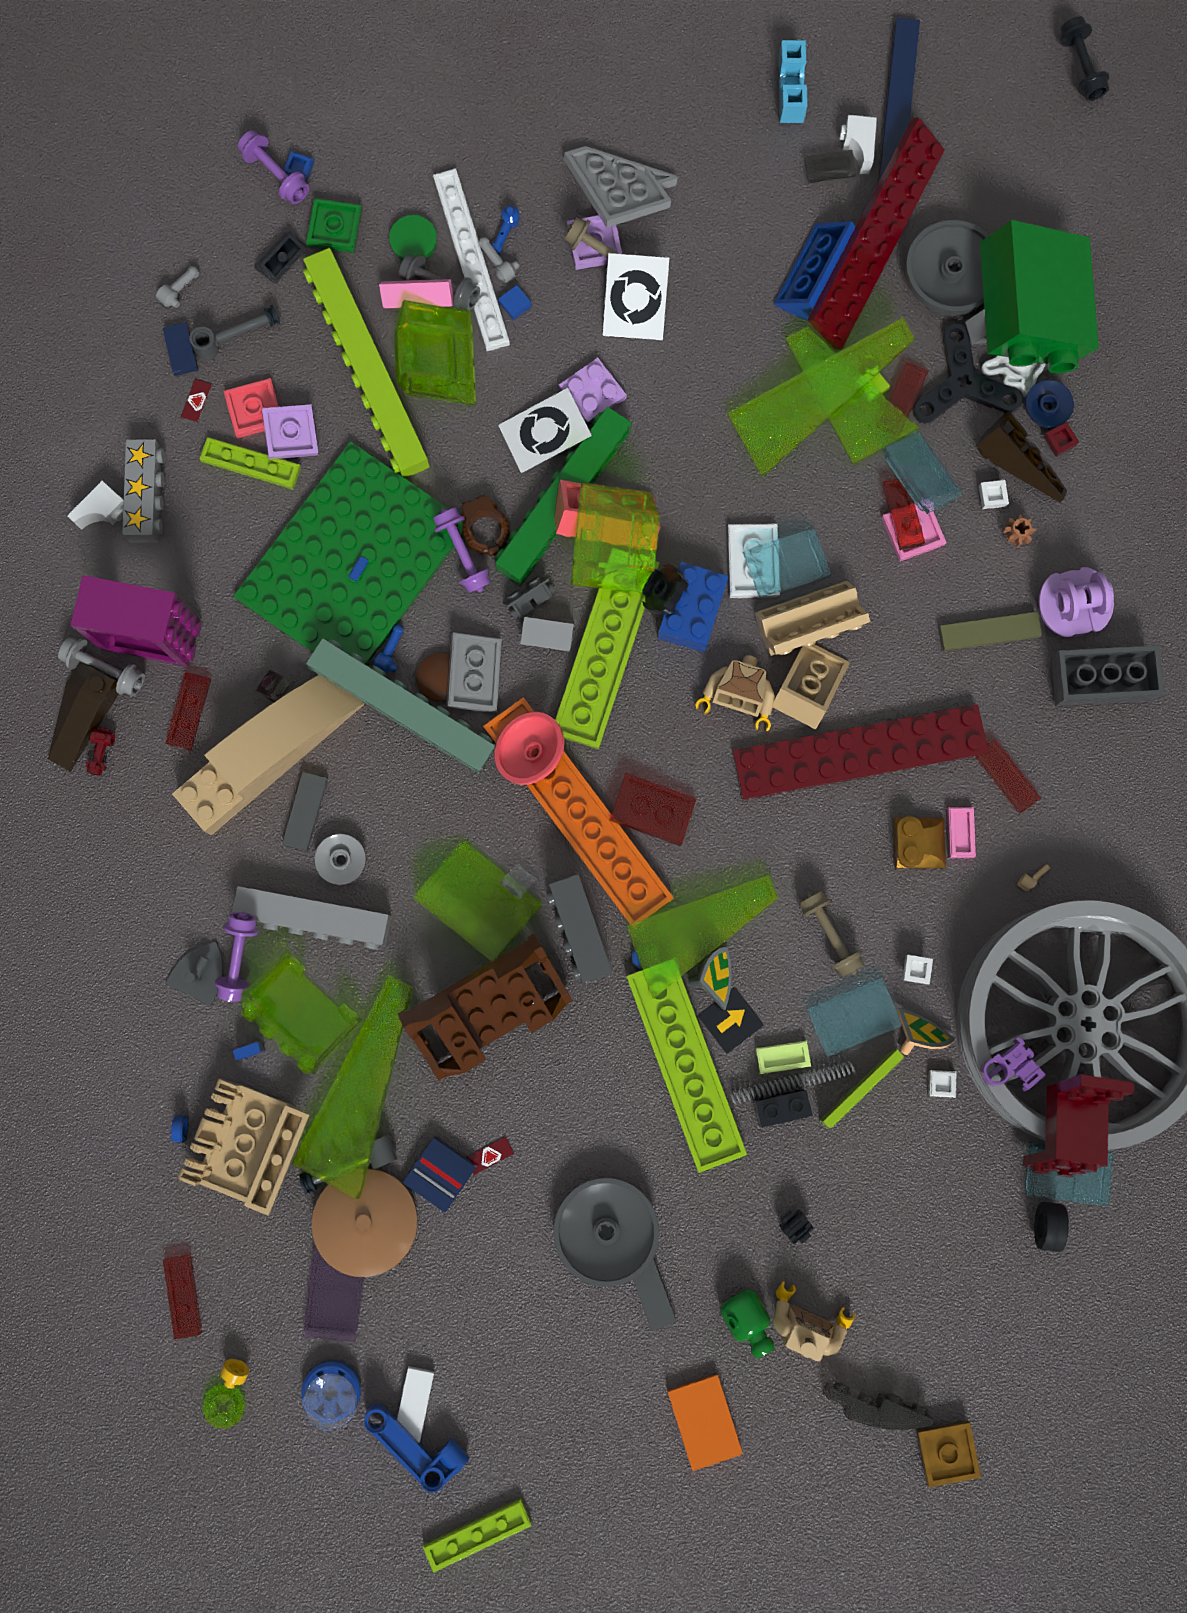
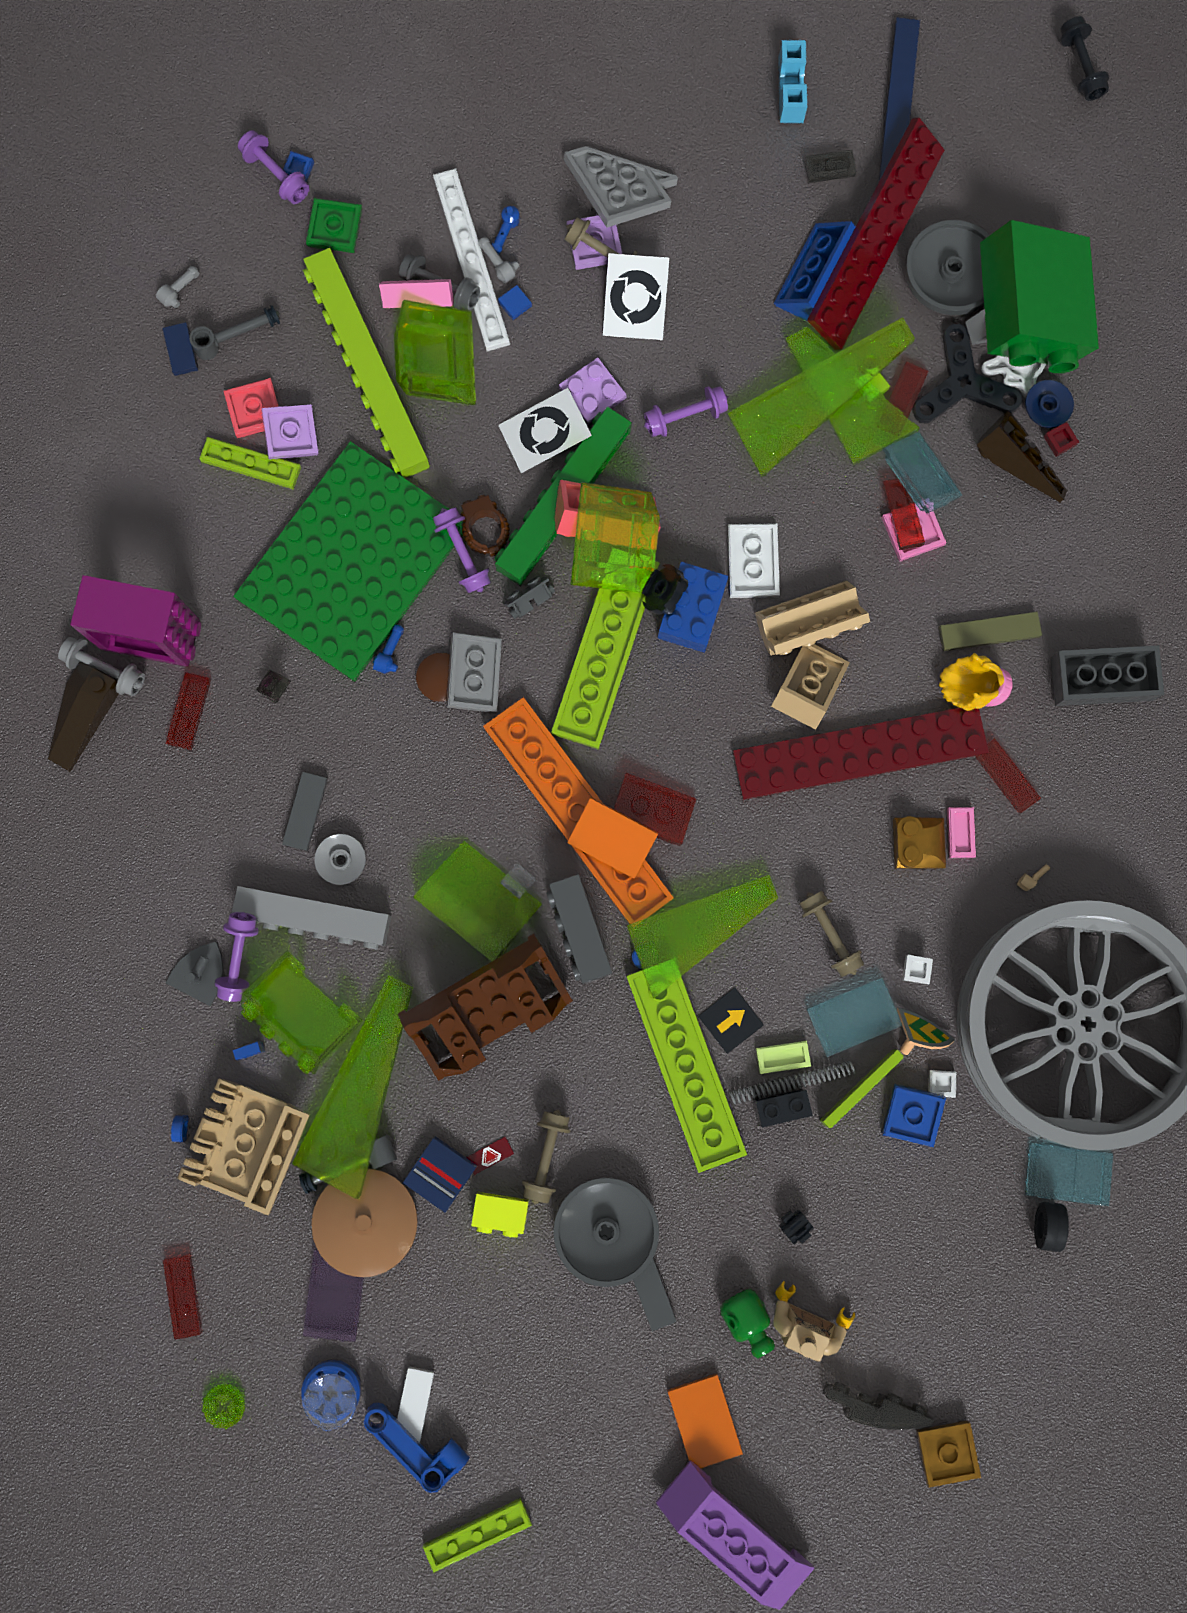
(98, 505): white arch -> none
(101, 737): dark red bar -> none
(142, 491): light grey brick -> none
(196, 400): dark red sticker -> none
(234, 1372): yellow tile -> none
(264, 751): tan slope -> none
(280, 257): black slope -> none
(358, 568): blue tile -> none
(400, 705): sand green brick -> none
(413, 236): green tile -> none
(500, 1214): none -> neon yellow brick
(522, 741): coral dish -> none
(537, 1190): none -> dark tan piece
(547, 634): light grey hinge -> none
(612, 837): none -> orange tile
(715, 401): none -> medium lavender piece
(715, 976): shield -> none
(732, 1539): none -> medium lavender slope
(741, 688): tan torso -> none
(786, 563): clear light blue piece -> none
(859, 136): white arch -> none
(914, 1115): none -> blue tile
(975, 683): none -> yellow hair
(993, 494): white plate -> none
(1018, 1064): medium lavender piece -> none
(1023, 525): nougat gear -> none
(1076, 602): lavender piece -> none
(1077, 1125): dark red bracket -> none

